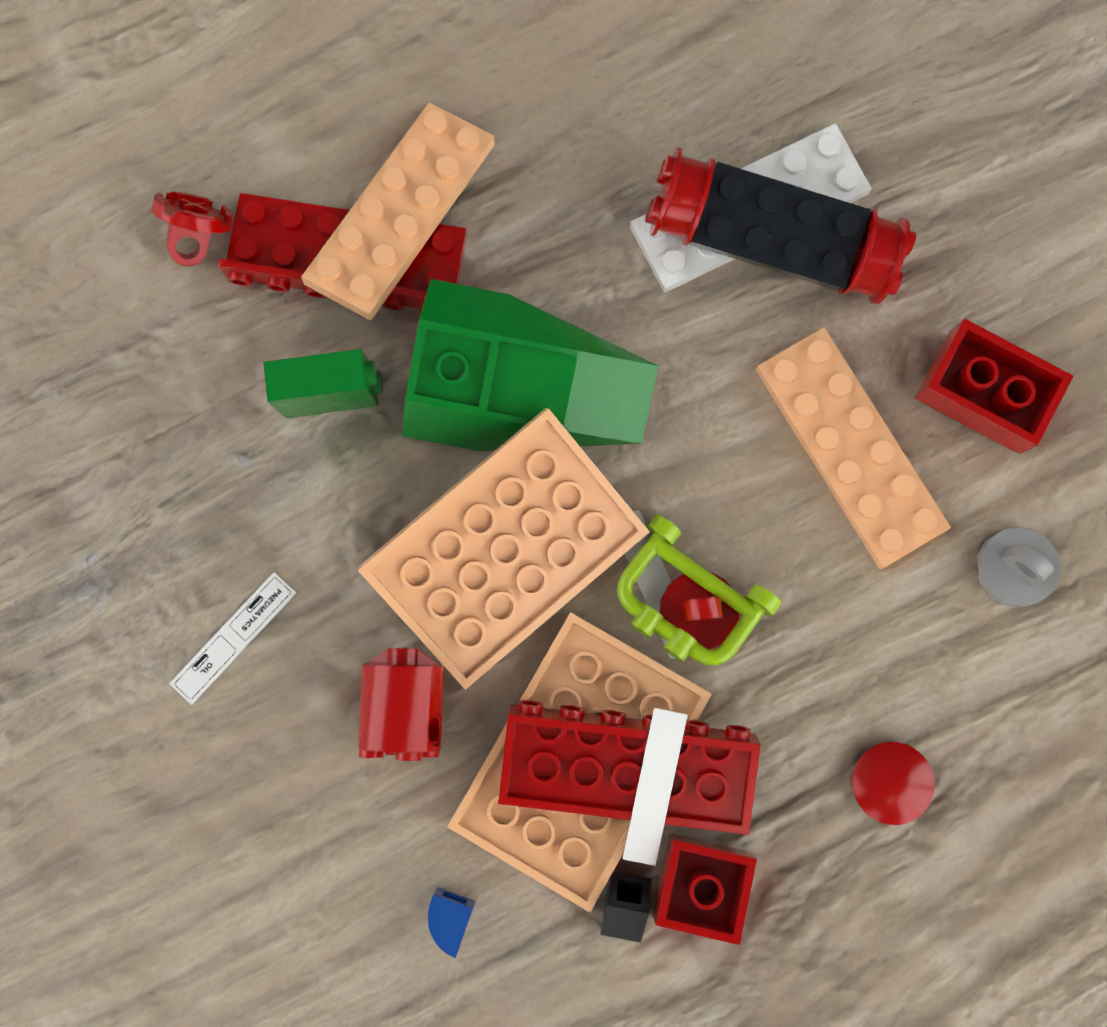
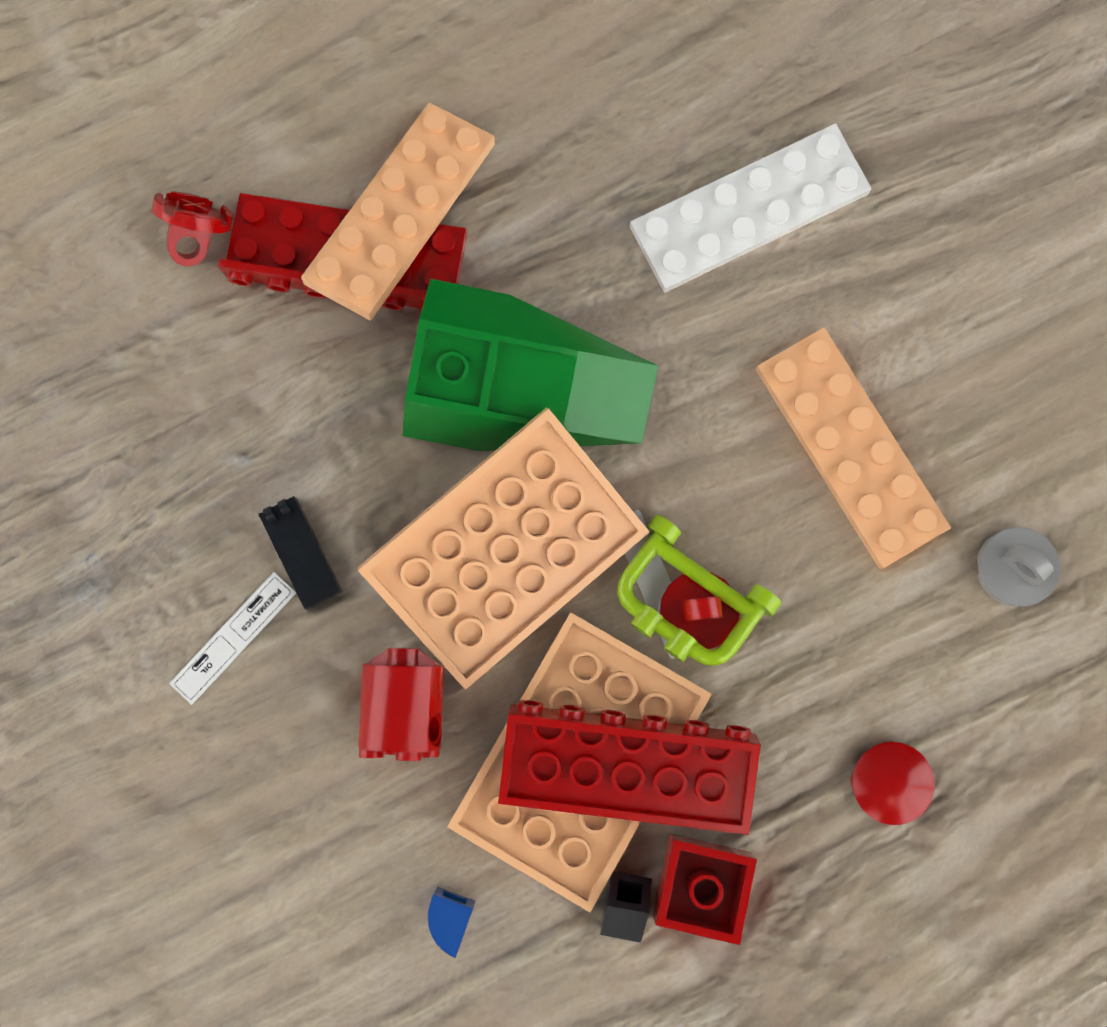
(300, 552): none -> black hinge
(322, 383): green brick -> none
(654, 786): white sticker -> none
(780, 226): black brick -> none
(994, 387): red brick -> none

